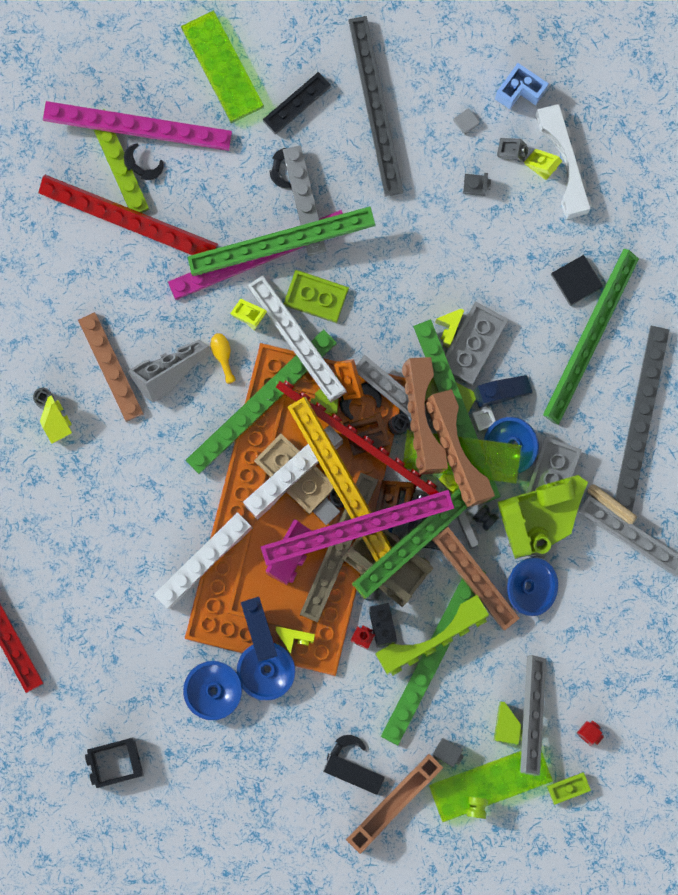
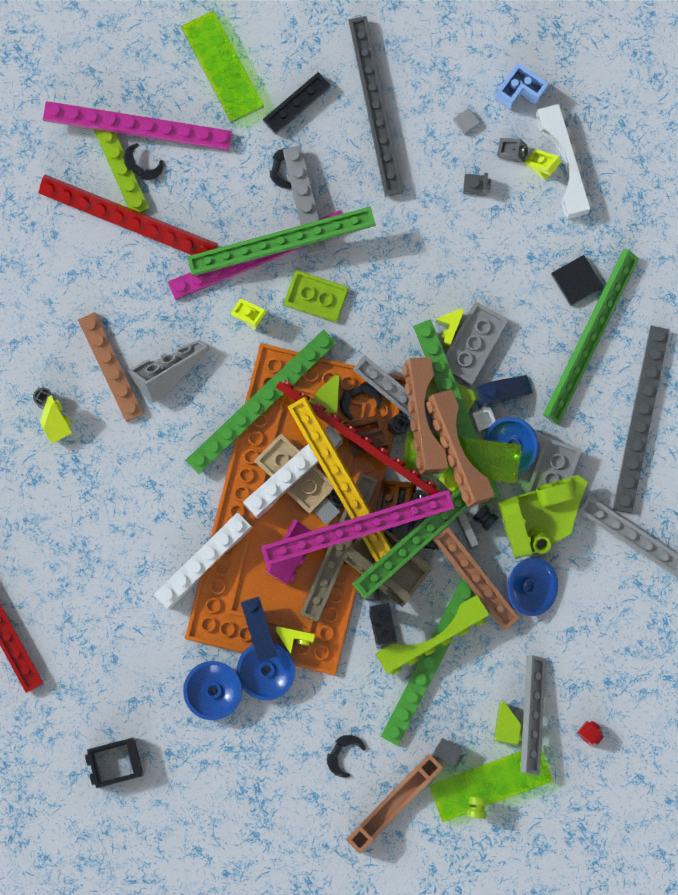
(221, 350): yellow piece -> none
(297, 339): white tile -> none
(349, 378): orange plate -> none
(353, 774): black tile -> none
(362, 637): red plate -> none
(568, 788): lime plate -> none
(612, 504): tan axle -> none

